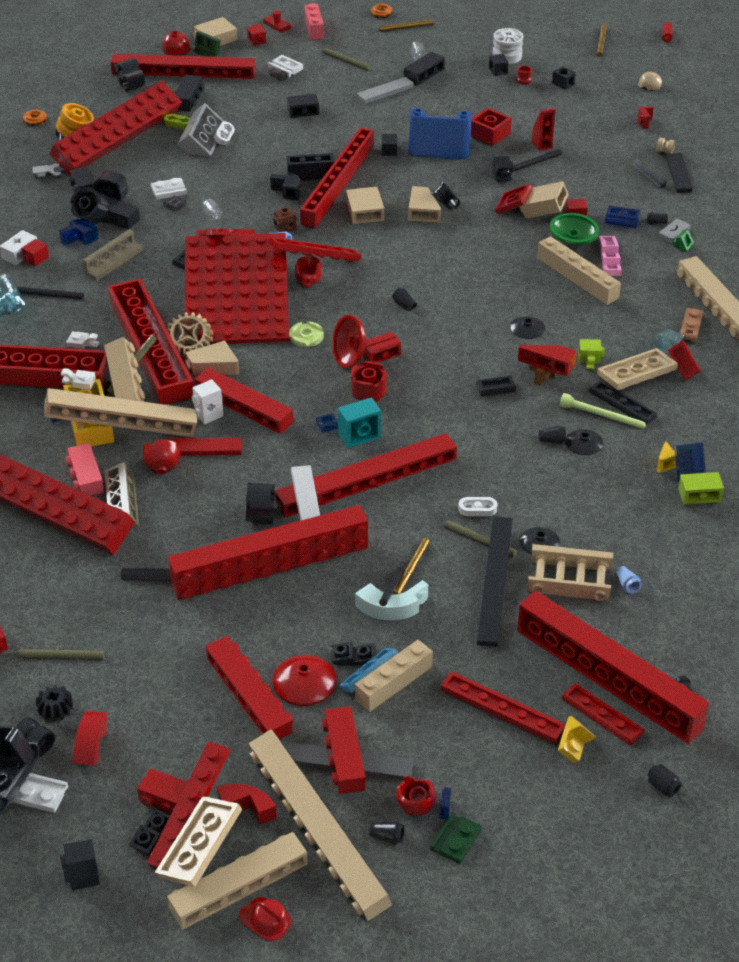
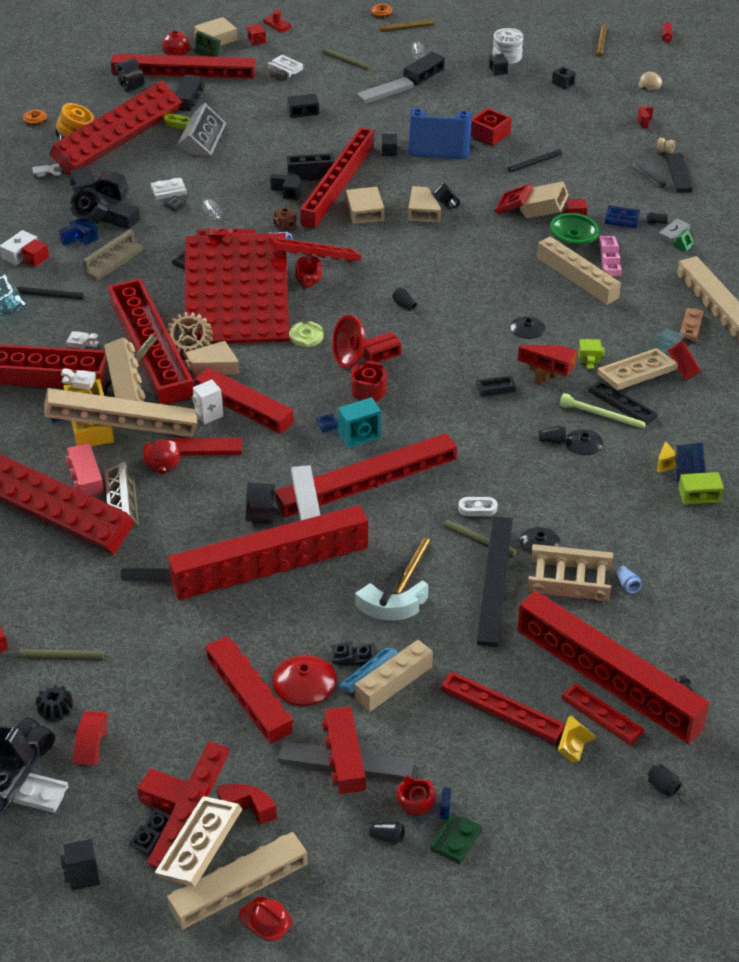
(224, 133): white plate -> none
(314, 21): coral brick -> none
(320, 826): tan brick -> none
(502, 168): black brick -> none
(524, 75): red wheel -> none
(544, 129): red slope -> none

